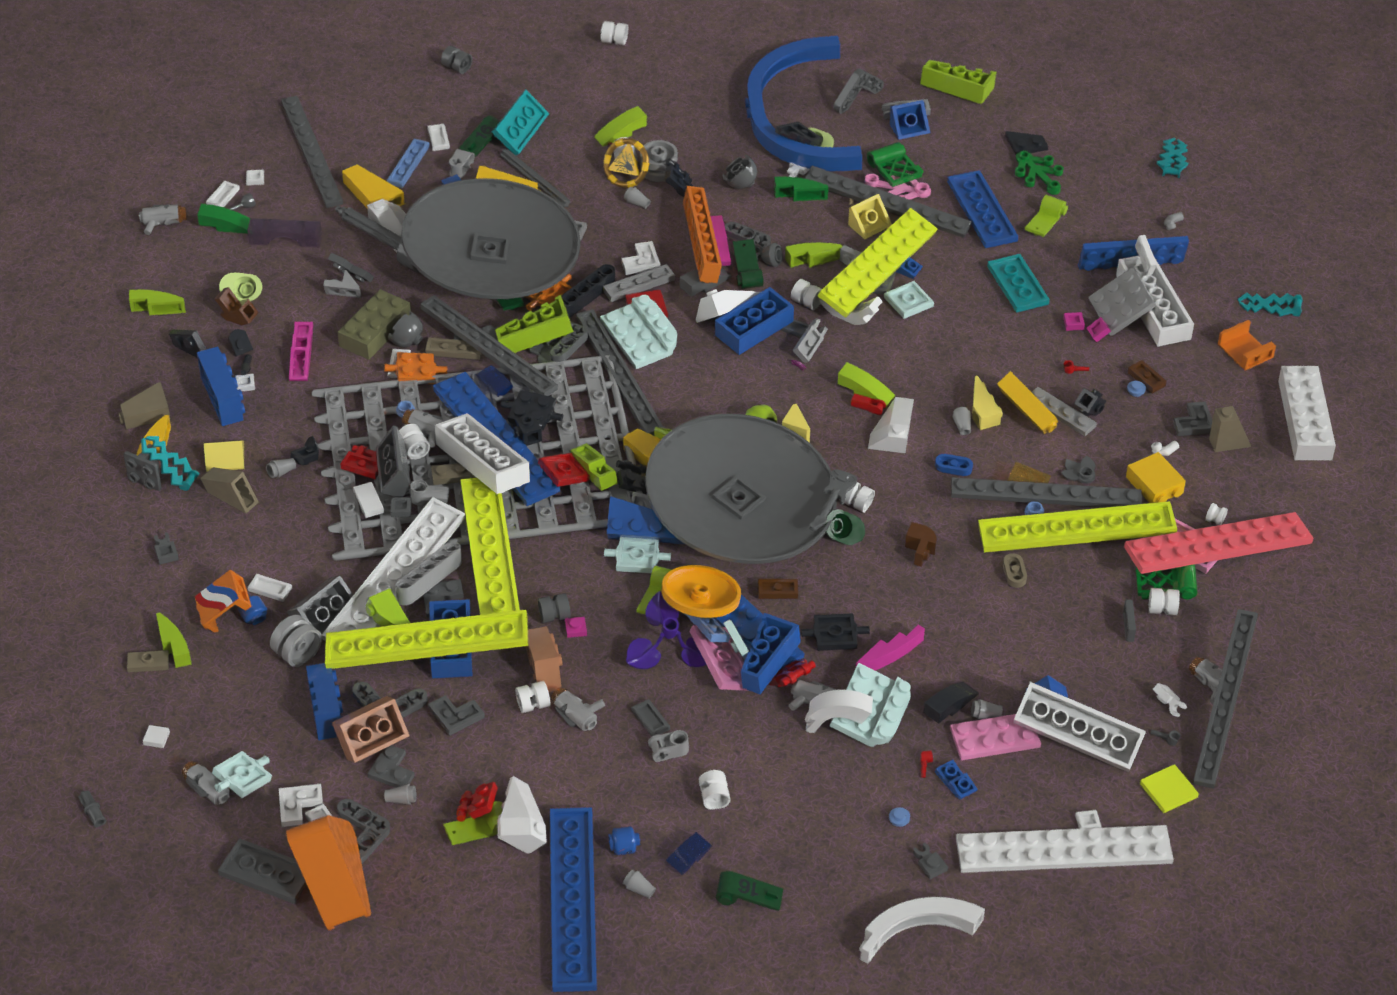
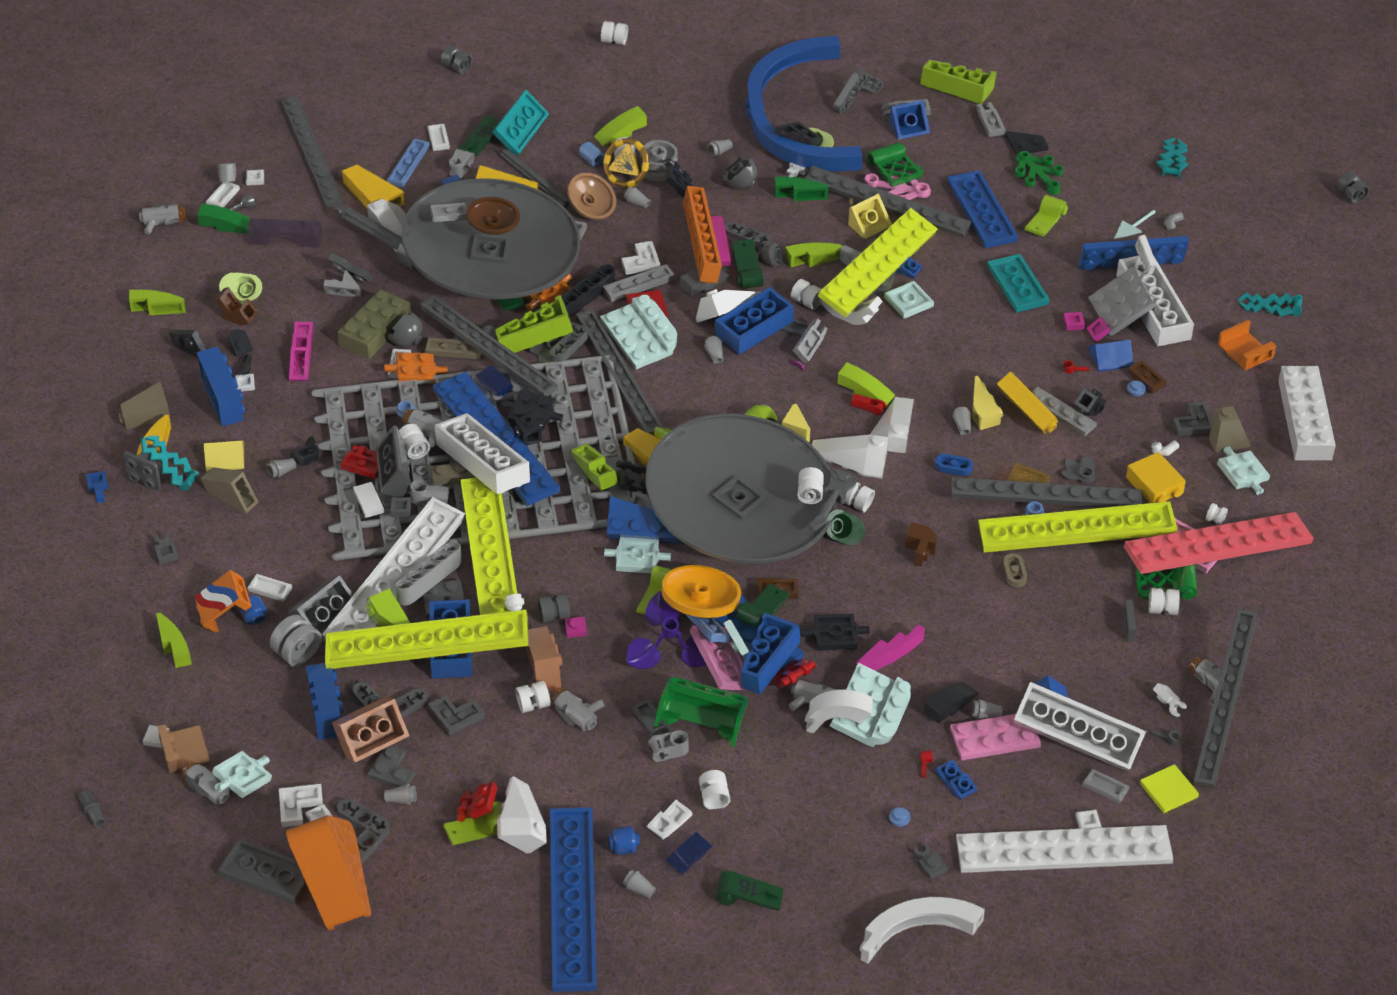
(97, 483): none -> blue plate
(148, 661): dark tan plate -> none
(183, 747): none -> medium nougat bracket
(227, 172): none -> light grey piece
(448, 212): none -> light grey plate
(493, 215): none -> reddish brown dish
(514, 602): none -> white plate
(564, 469): red plate -> none
(591, 154): none -> medium blue brick
(591, 196): none -> medium nougat dish
(670, 820): none -> white slope
(702, 706): none -> green windscreen
(714, 348): none -> light grey cone
(718, 147): none -> light grey cone
(766, 602): none -> dark green door
(810, 485): none -> white wheel
(859, 453): none -> white wedge
(991, 120): none -> light grey hinge
(1105, 786): none -> light grey tile
(1112, 355): none -> blue slope
(1126, 229): none -> light aqua piece
(1243, 470): none -> light aqua plate
(1353, 187): none -> dark grey wheel

